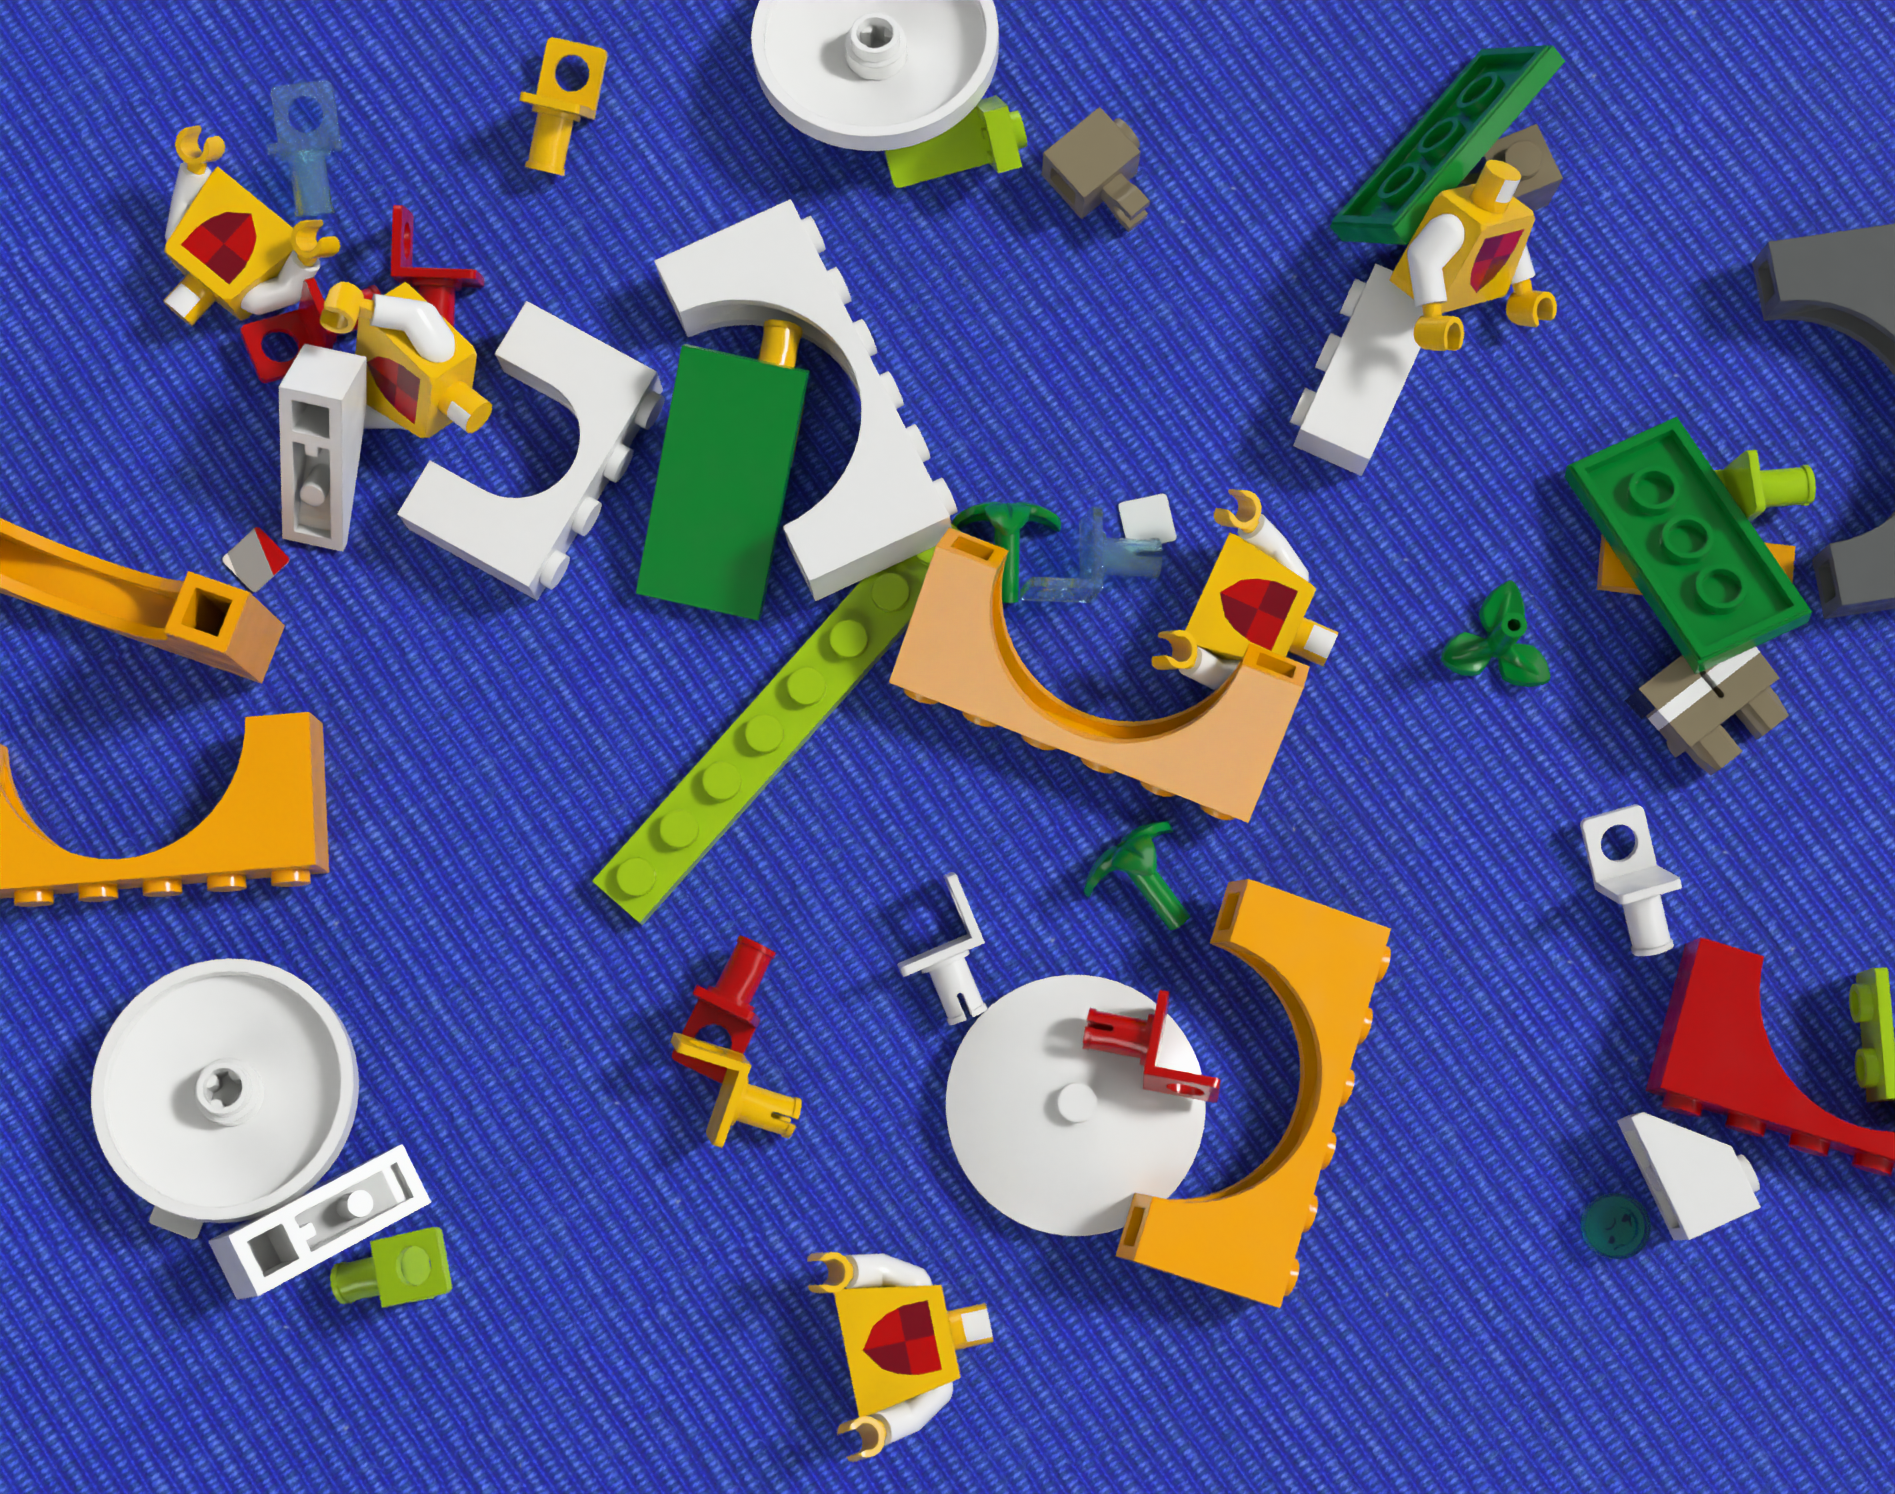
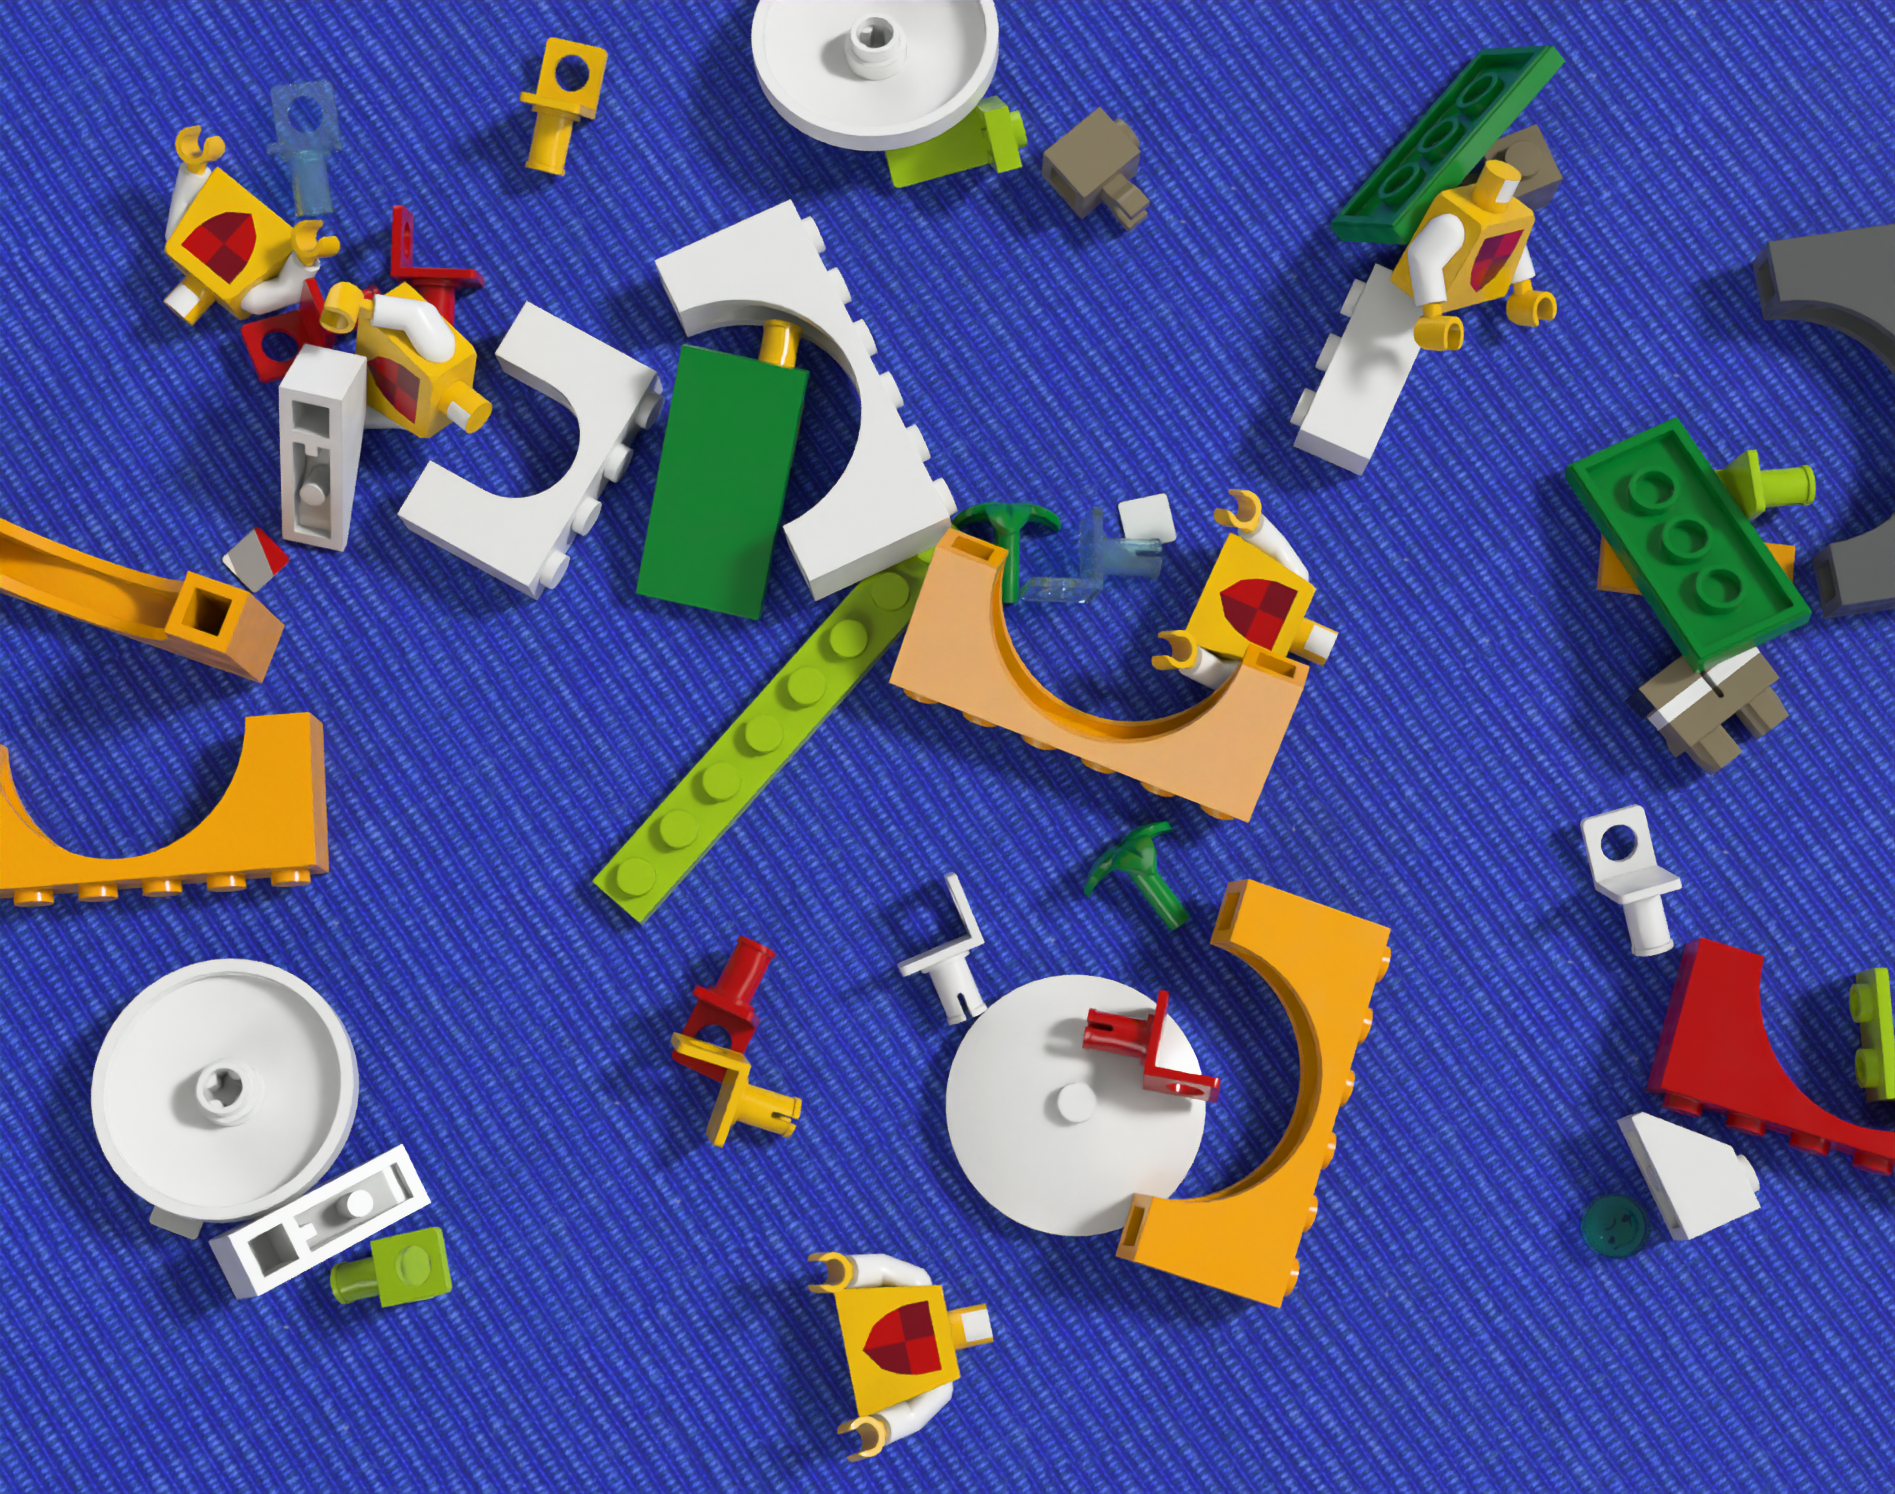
(1505, 623): green plant -> none

